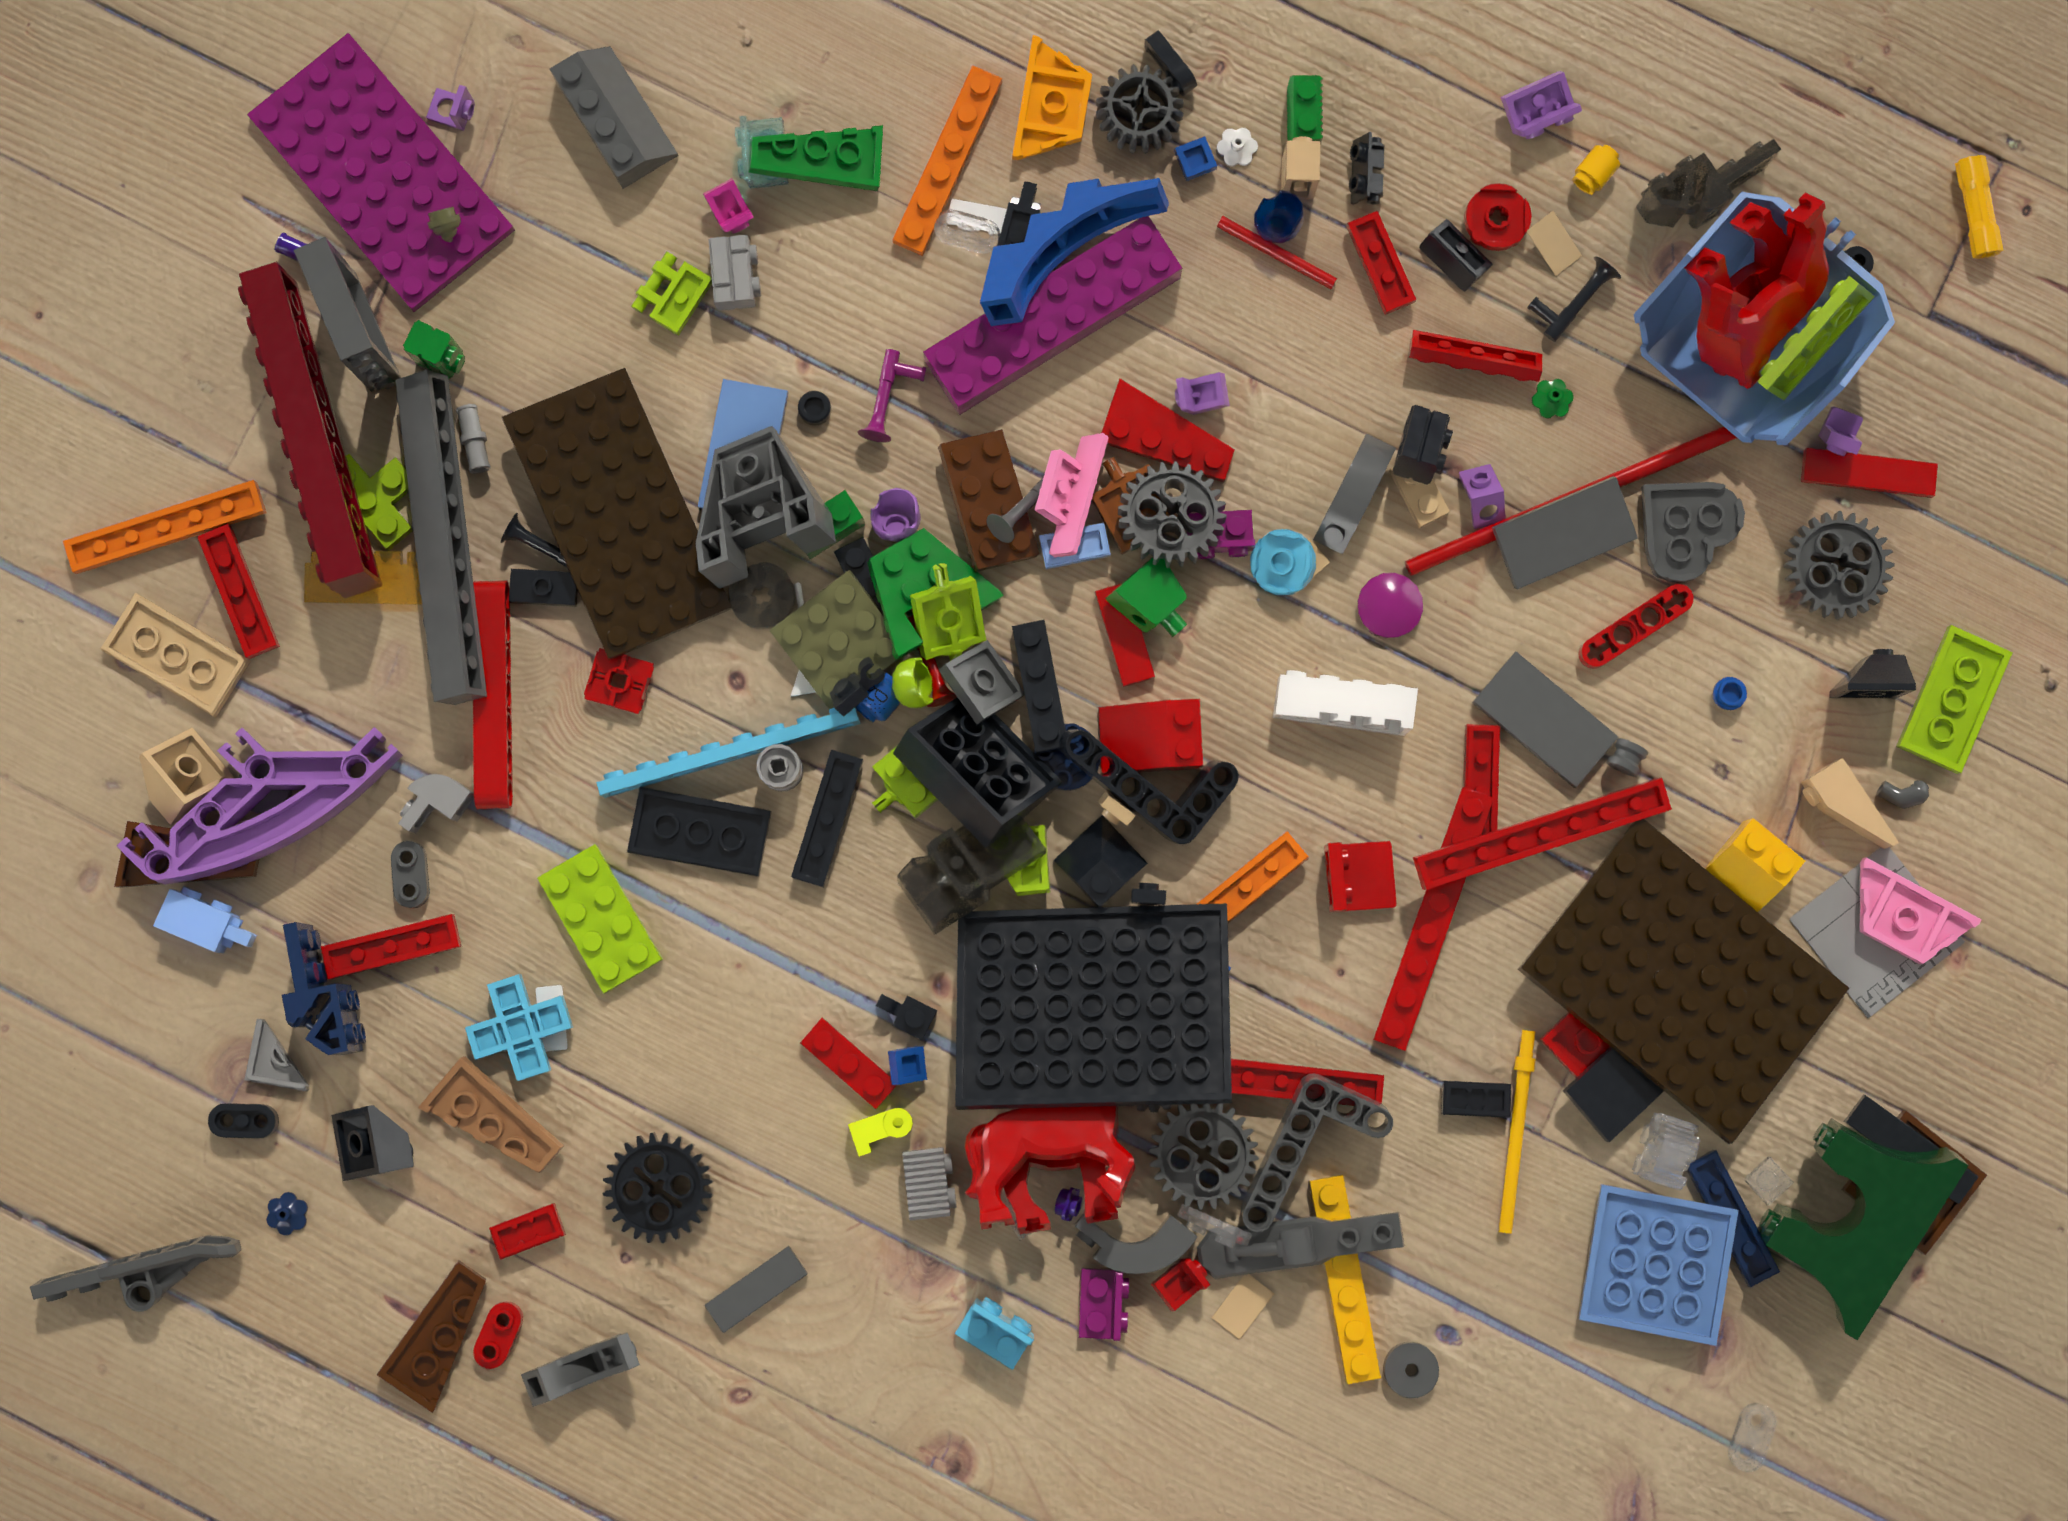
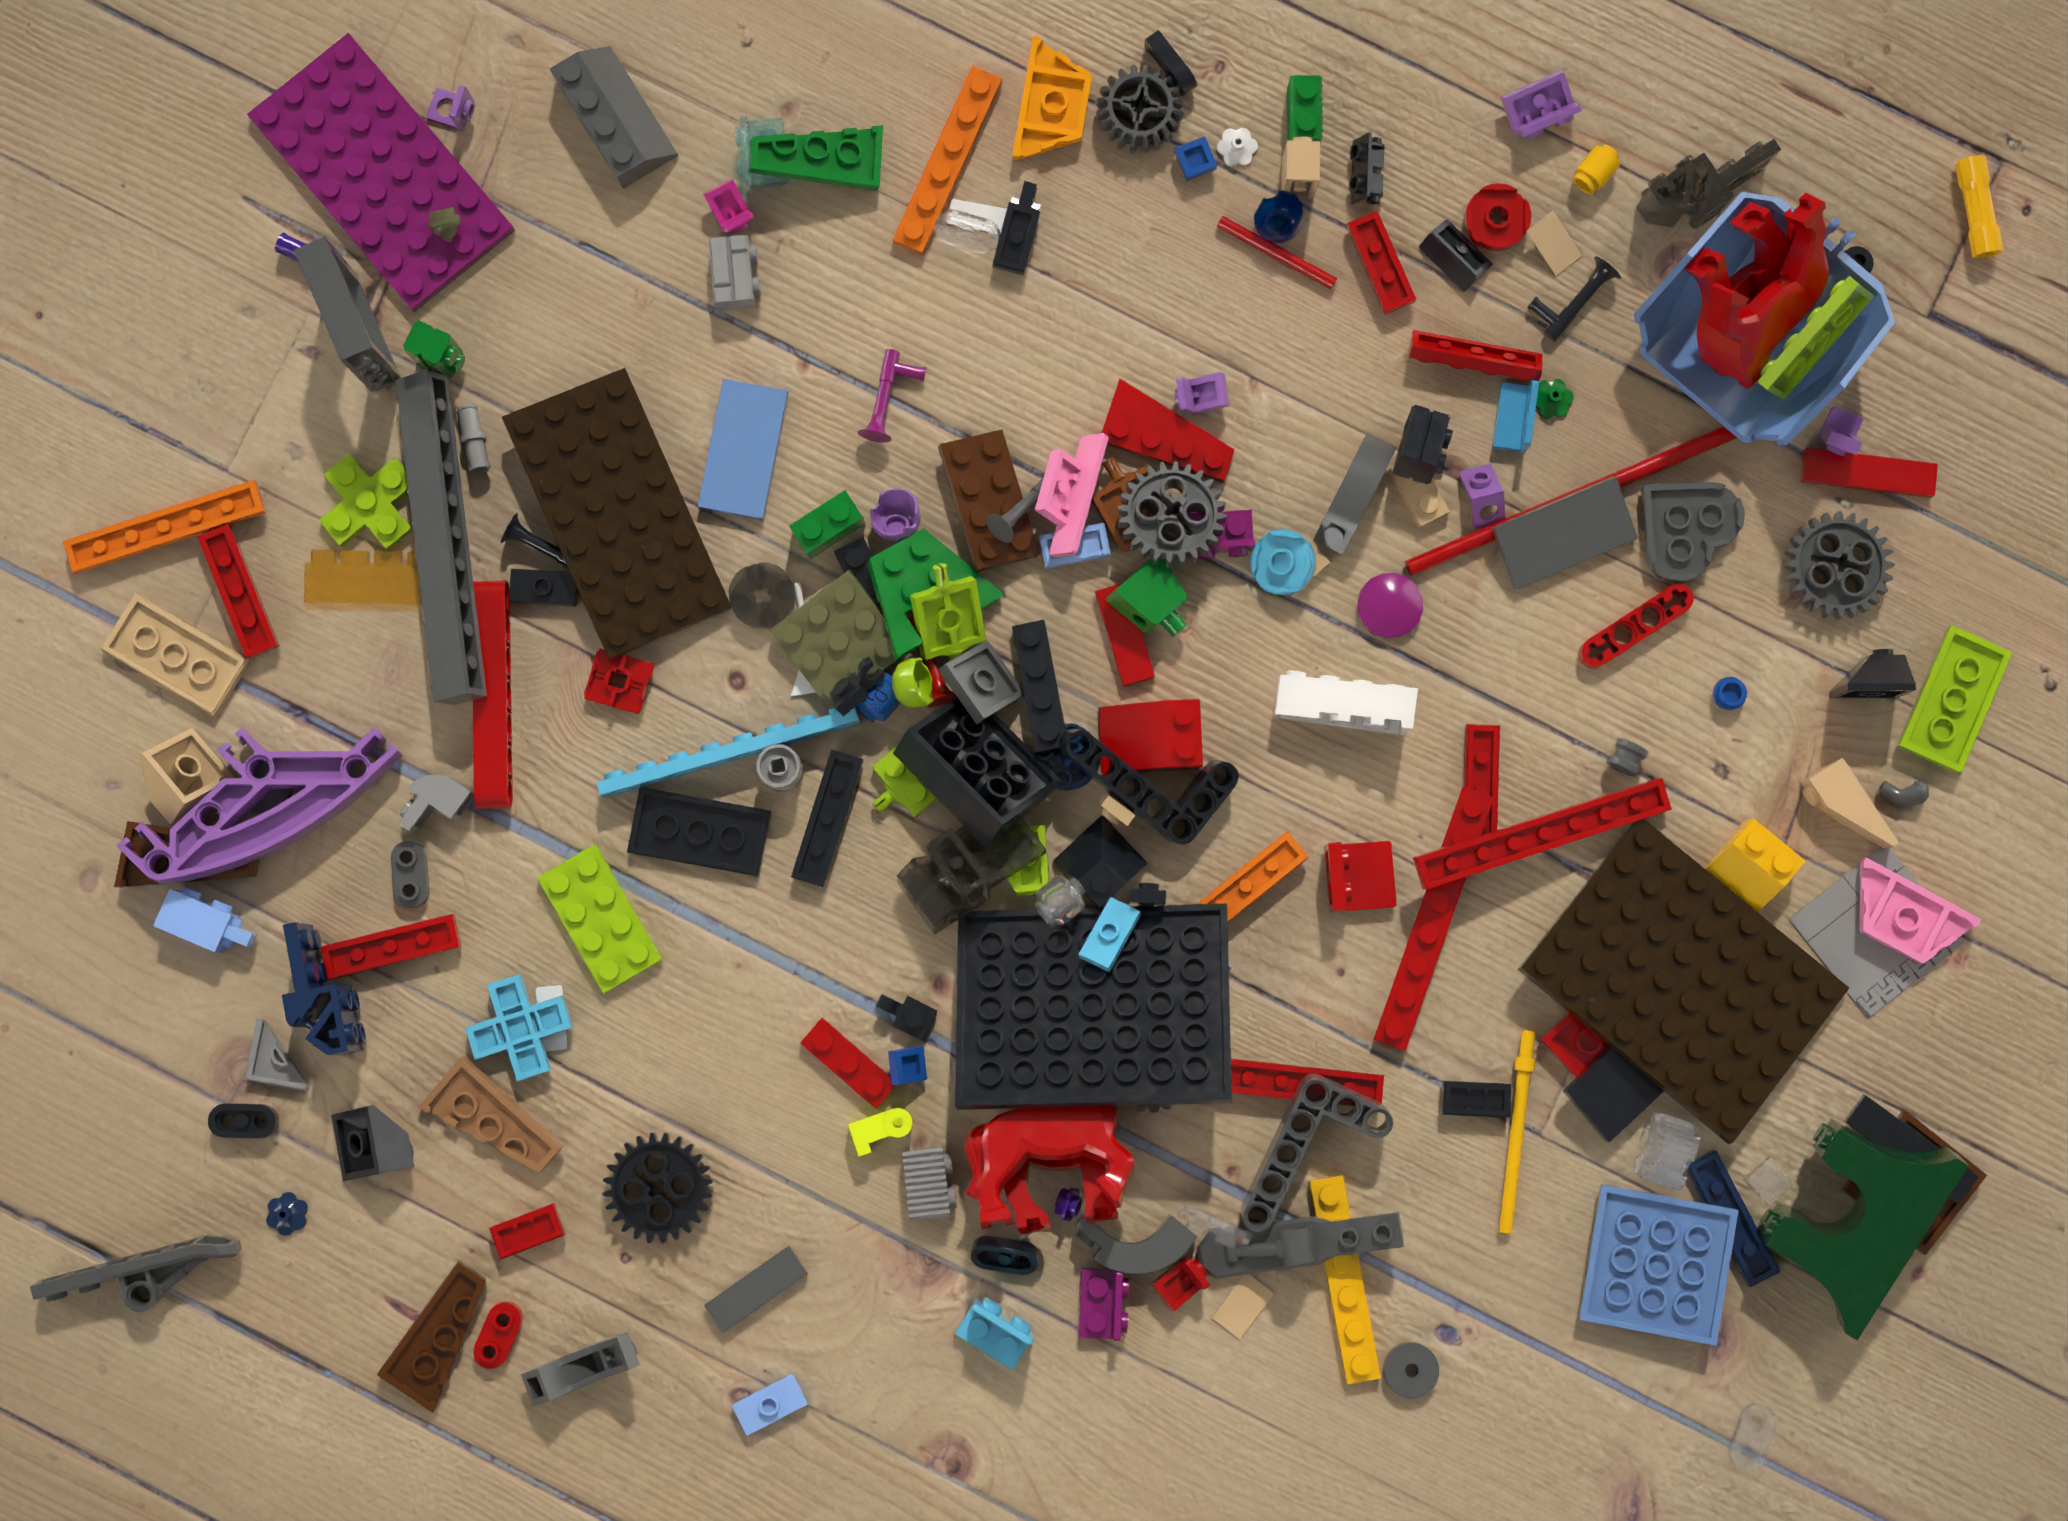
(309, 431): dark red brick -> none
(679, 299): lime plate -> none
(752, 497): dark grey wedge -> none
(769, 1404): none -> light blue plate
(814, 408): black tile -> none
(1005, 1255): none -> black plate
(1052, 236): blue arch -> none
(1060, 900): none -> clear head
(1061, 313): magenta brick -> none
(1109, 934): none -> medium azure plate
(1186, 1179): dark grey gear -> none
(1515, 417): none -> dark azure panel
(1545, 719): dark grey tile -> none

